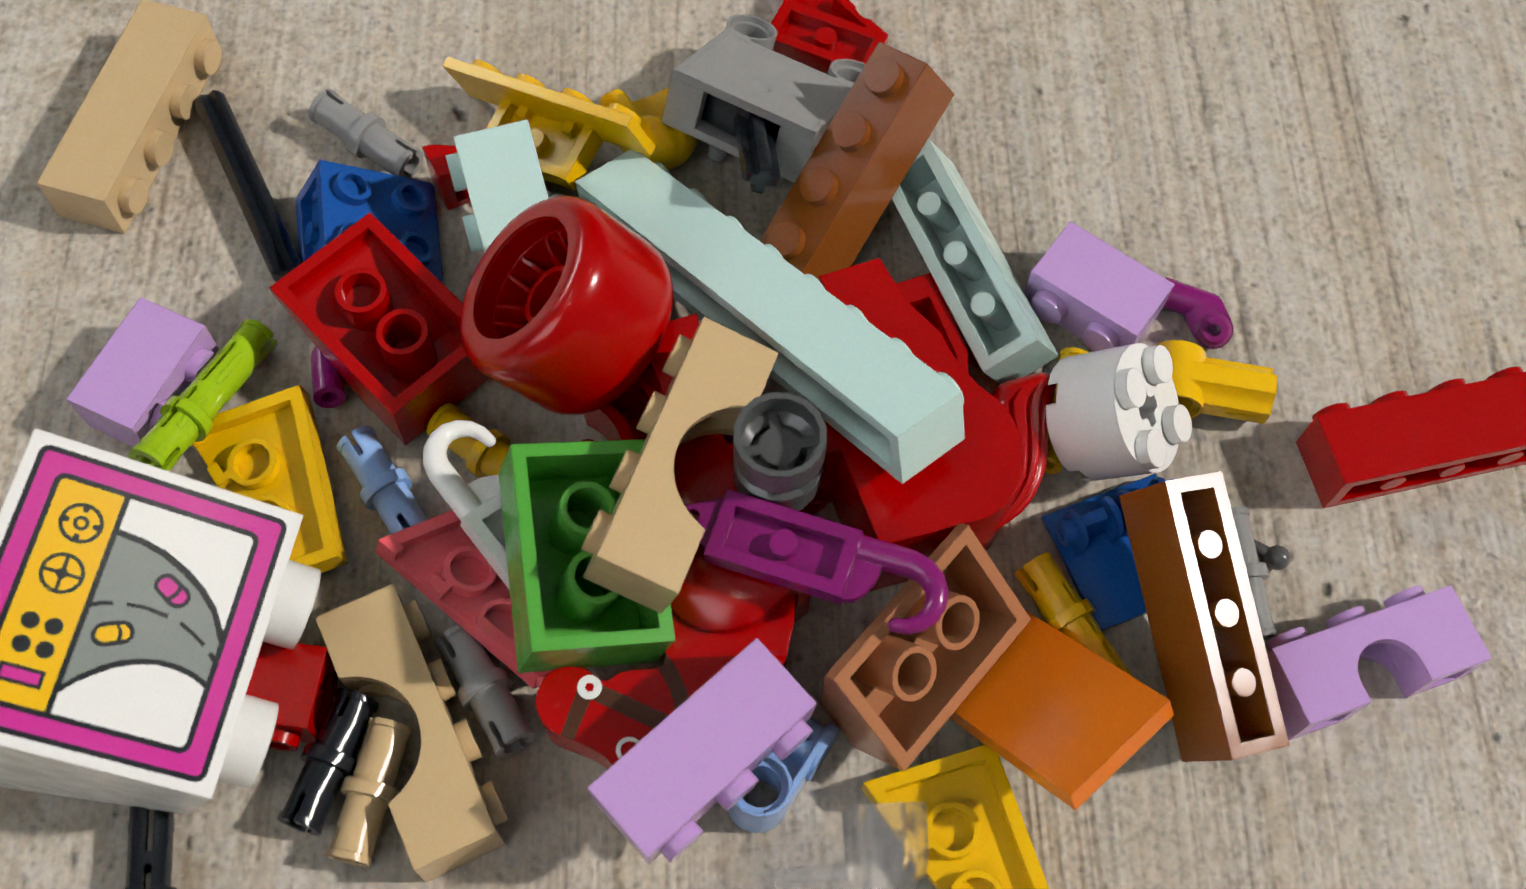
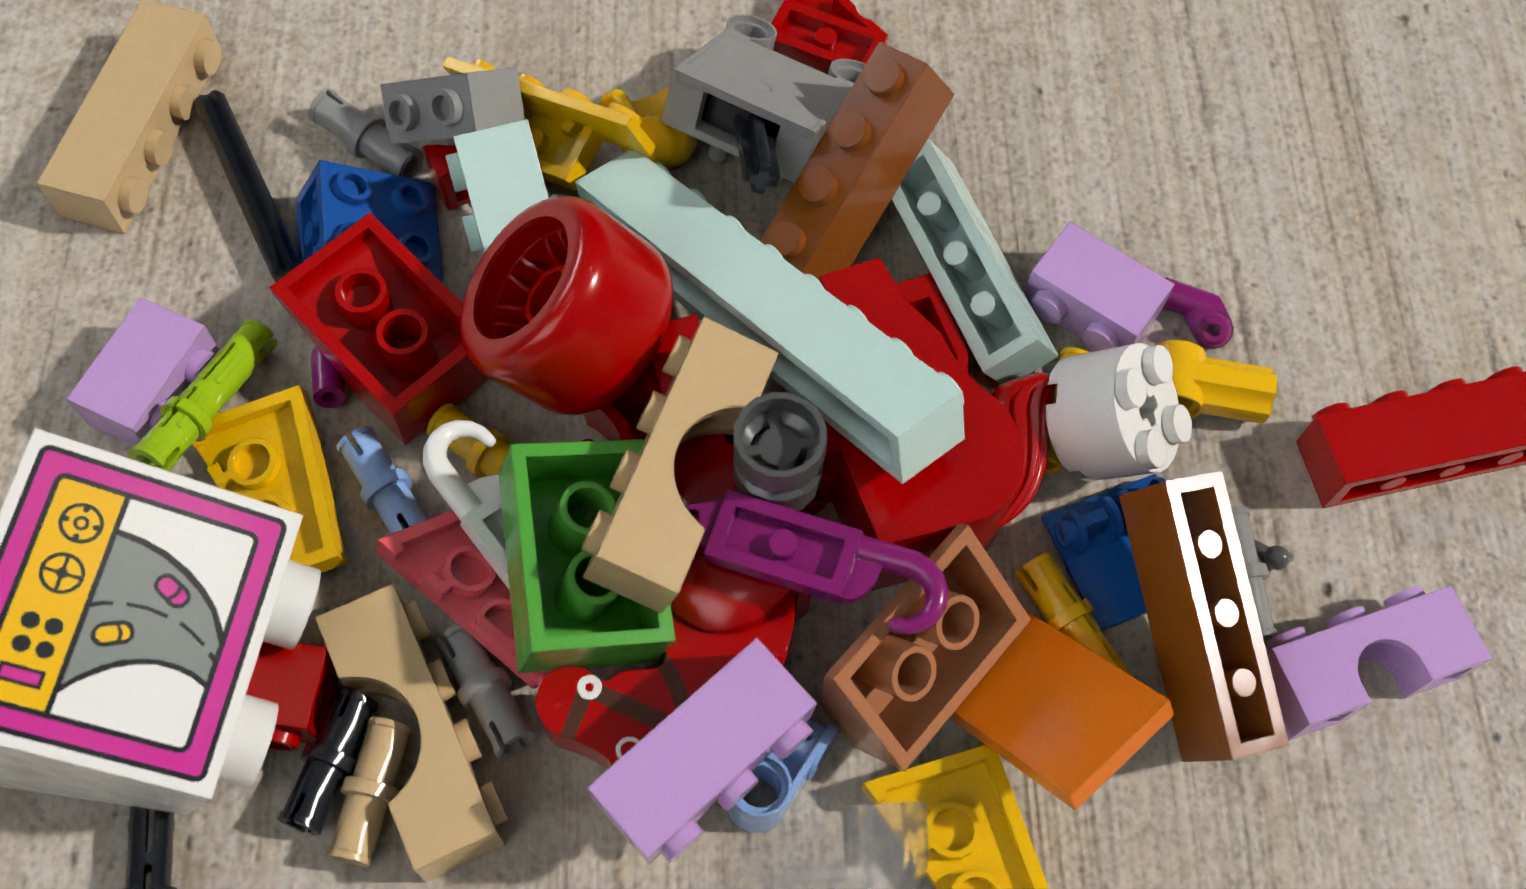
(451, 104): none -> light grey brick

